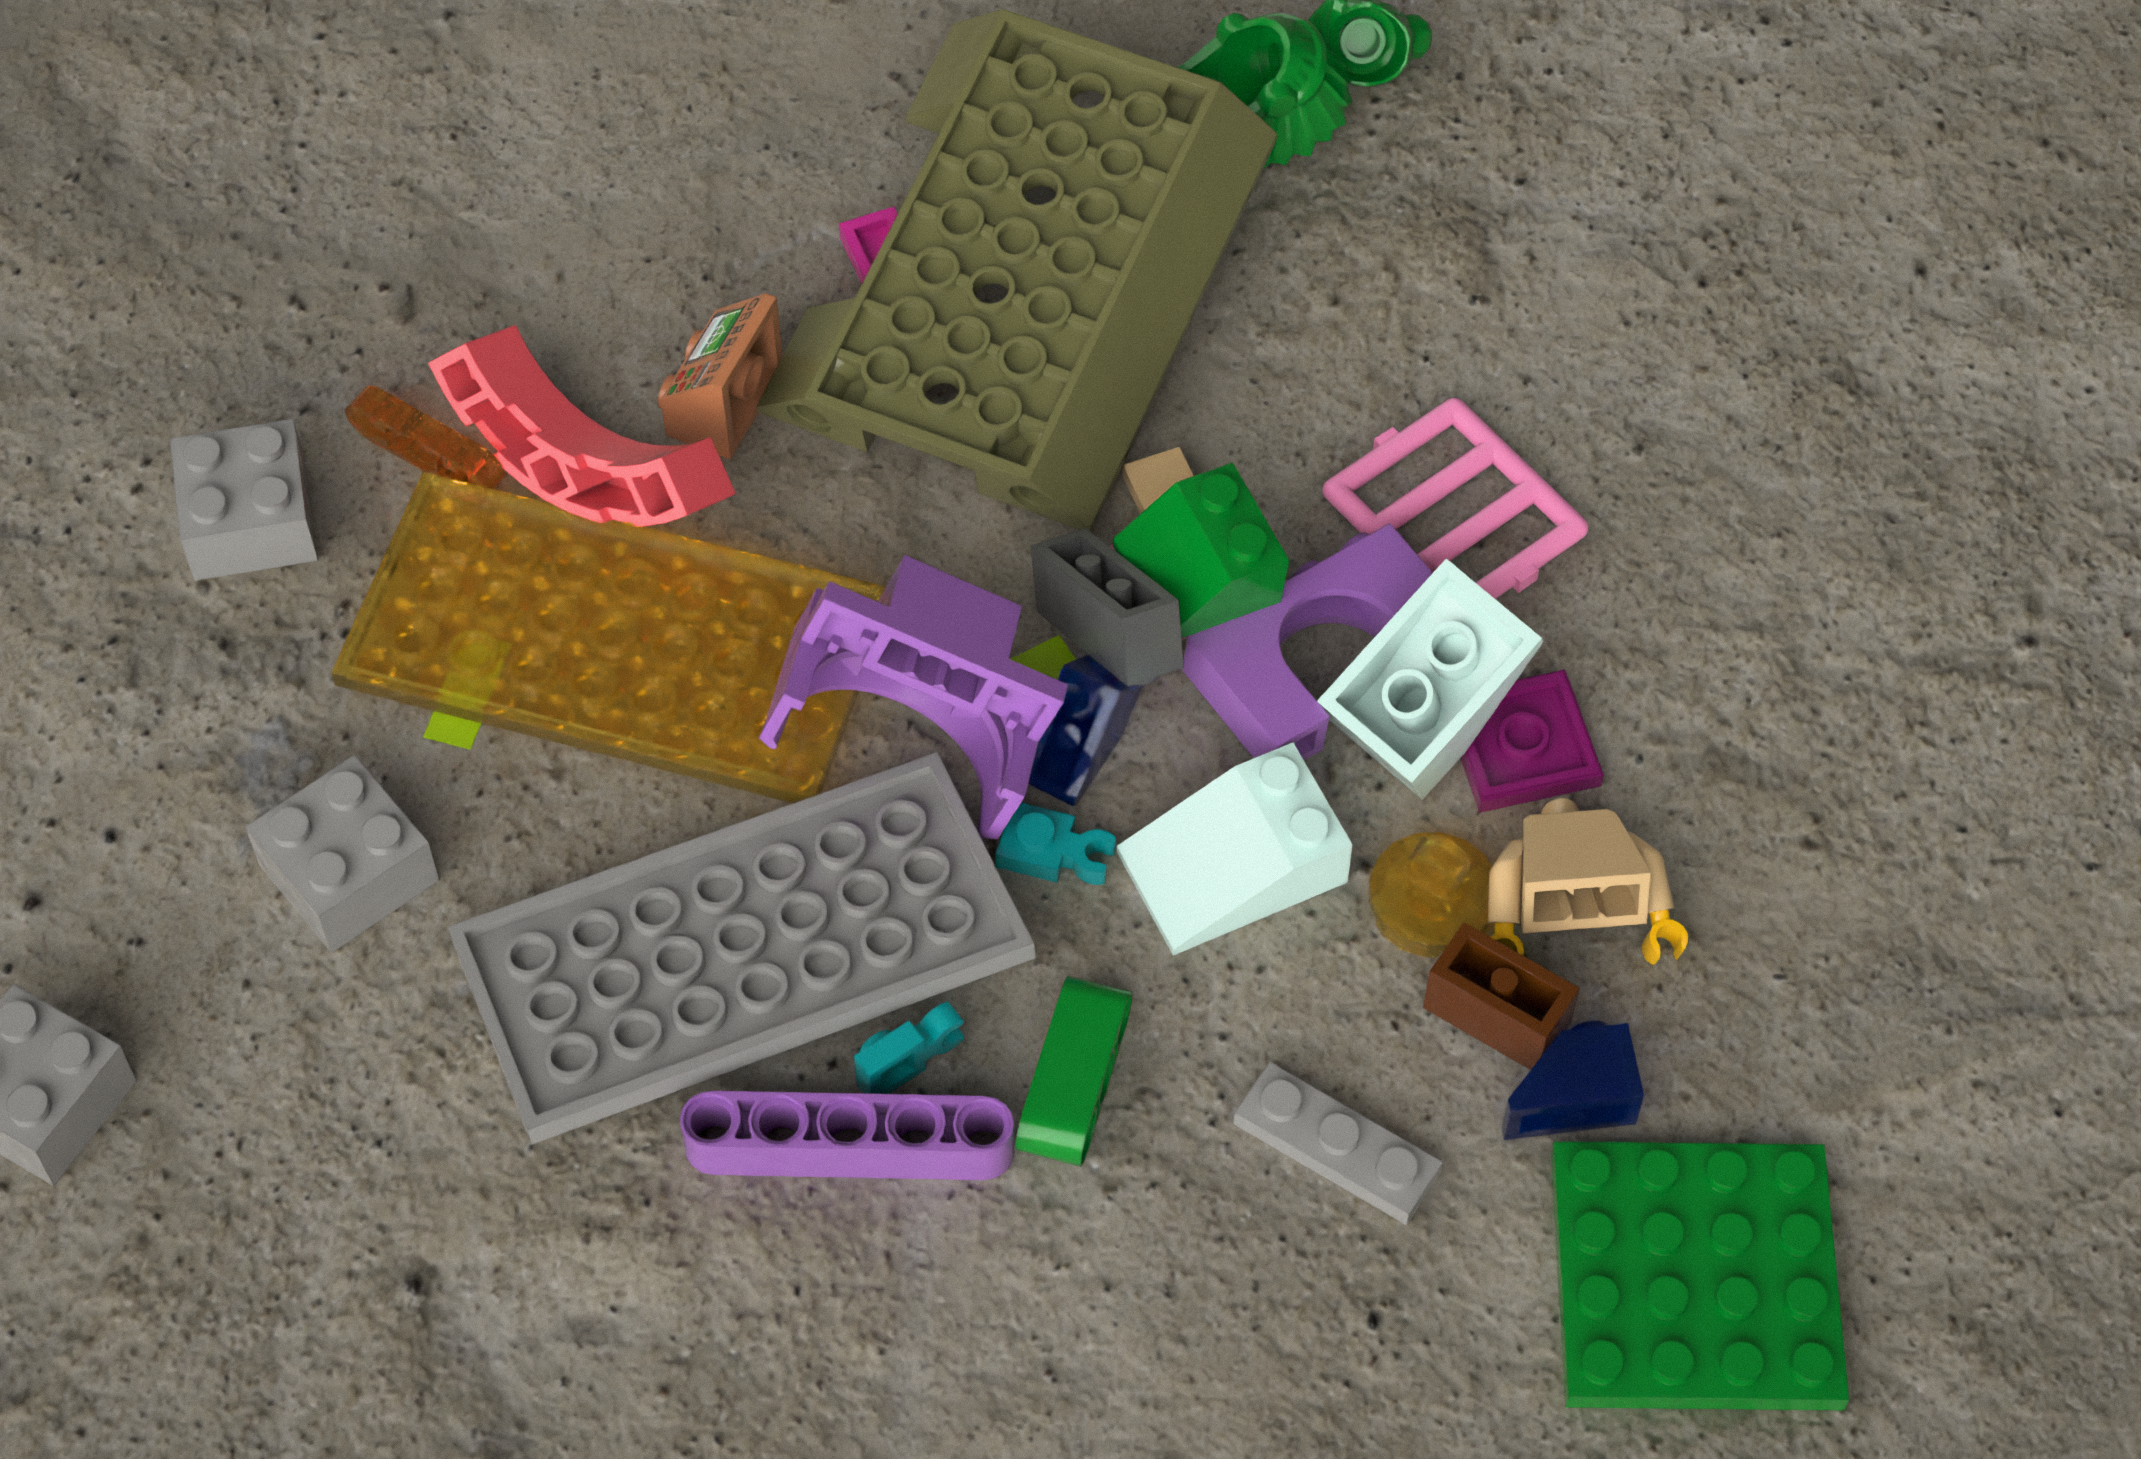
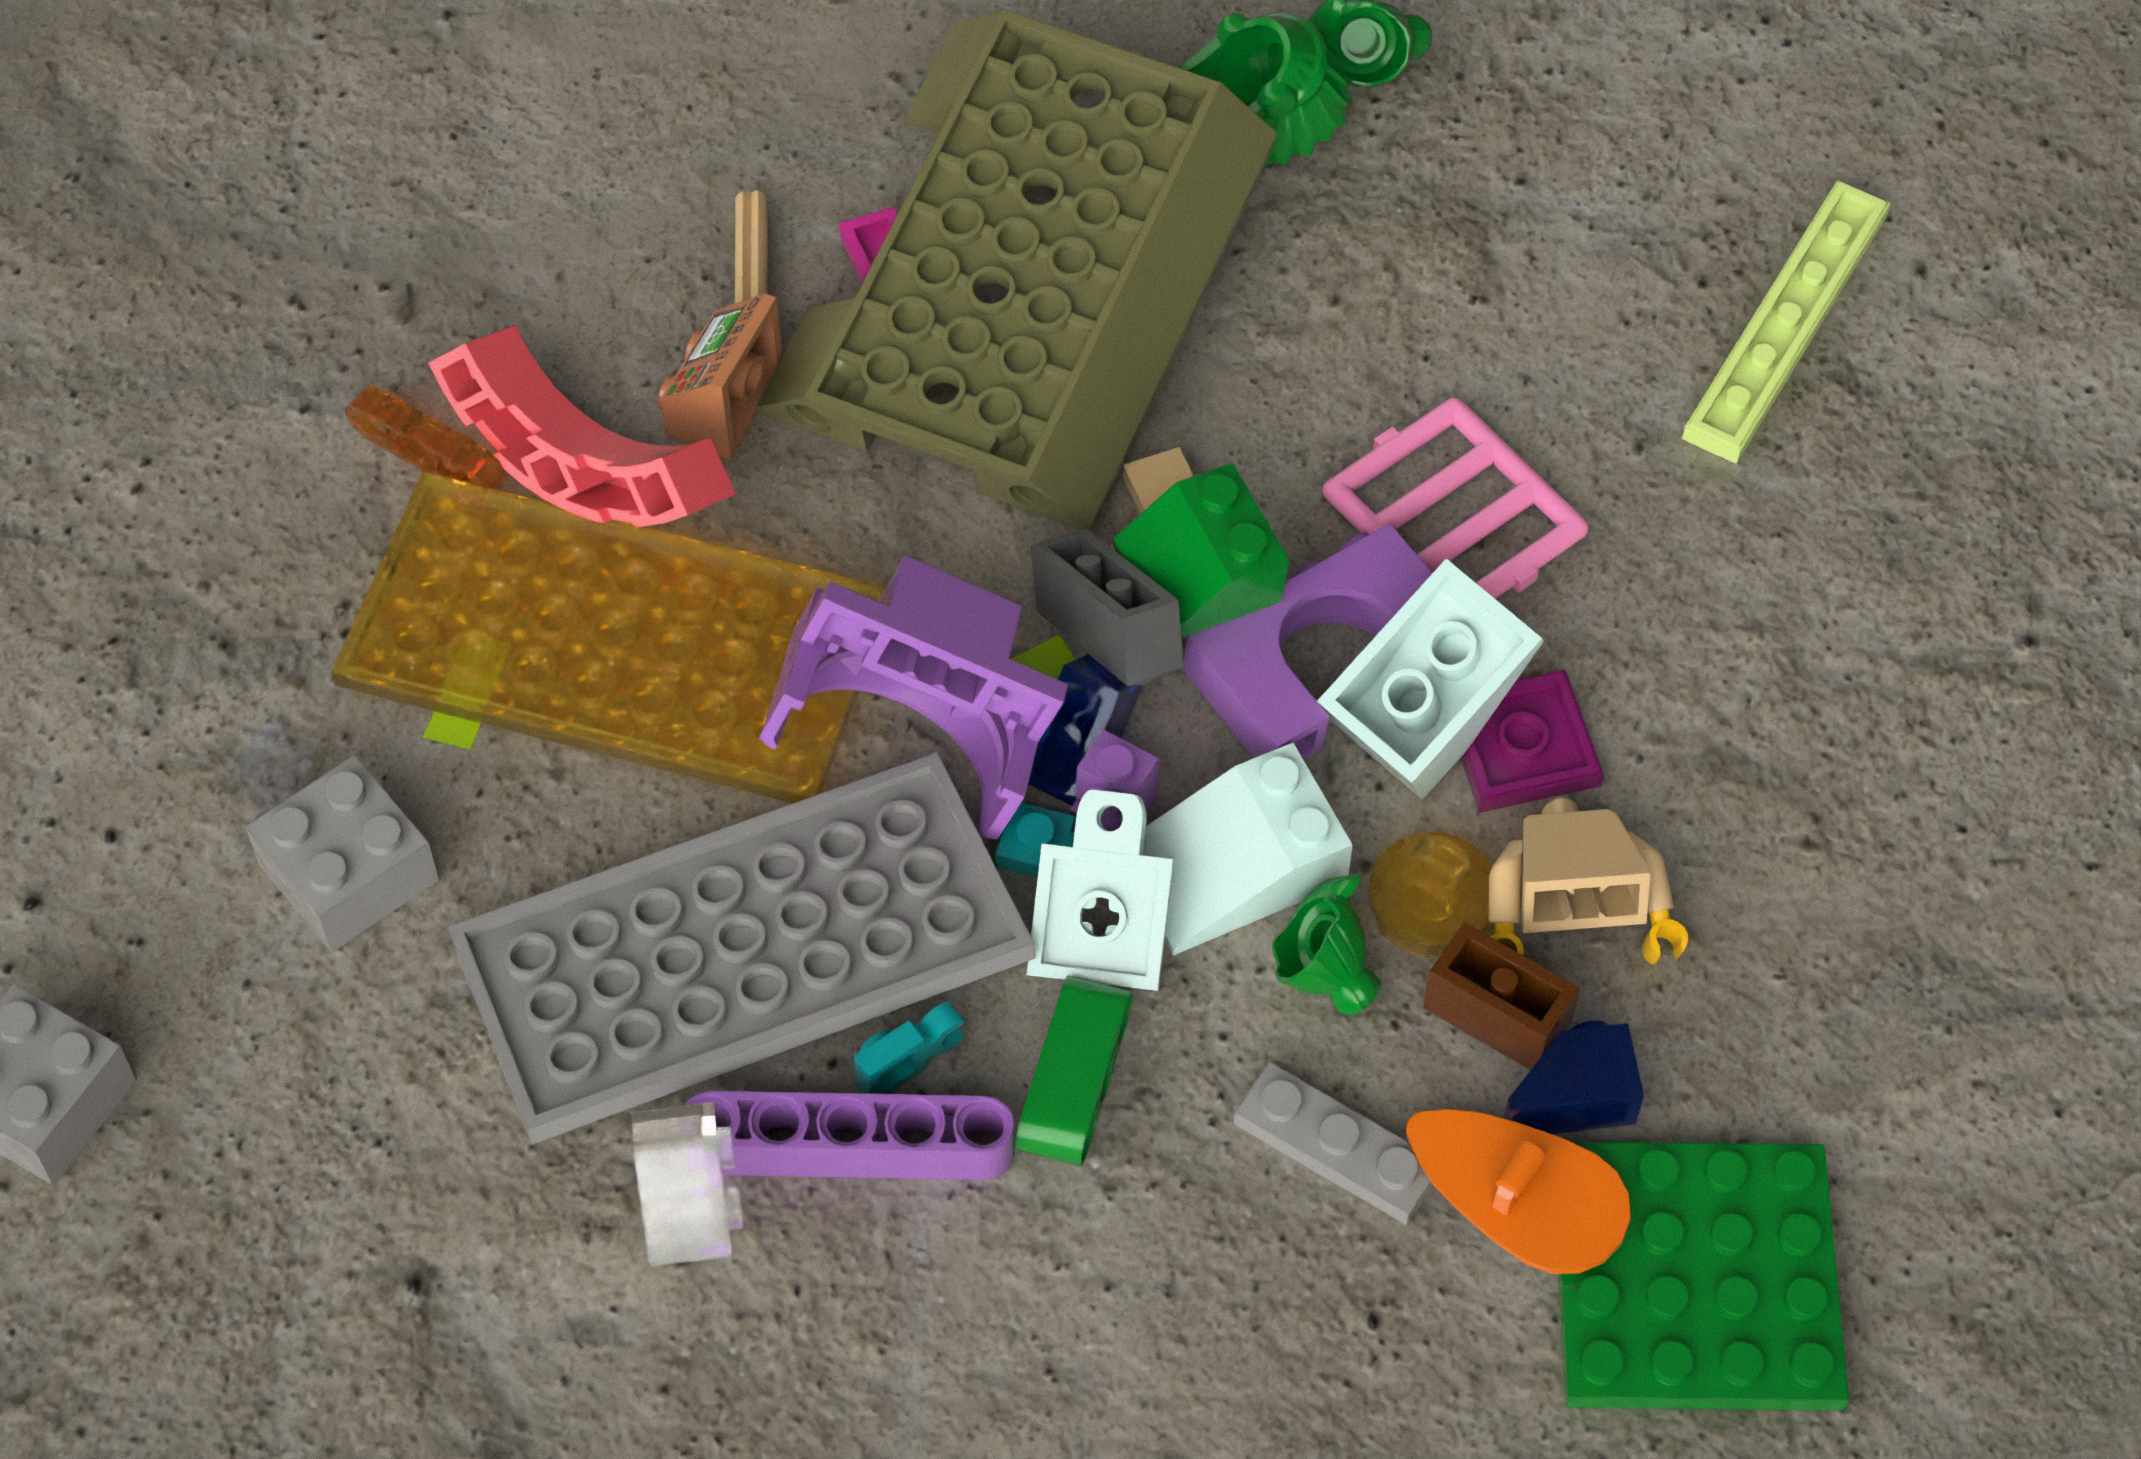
(243, 499): light grey brick -> none
(683, 1184): none -> clear brick
(751, 245): none -> tan axle
(1111, 868): none -> light aqua plate
(1119, 768): none -> medium lavender brick
(1326, 948): none -> green hair
(1524, 1188): none -> orange shield
(1785, 322): none -> yellowish green tile

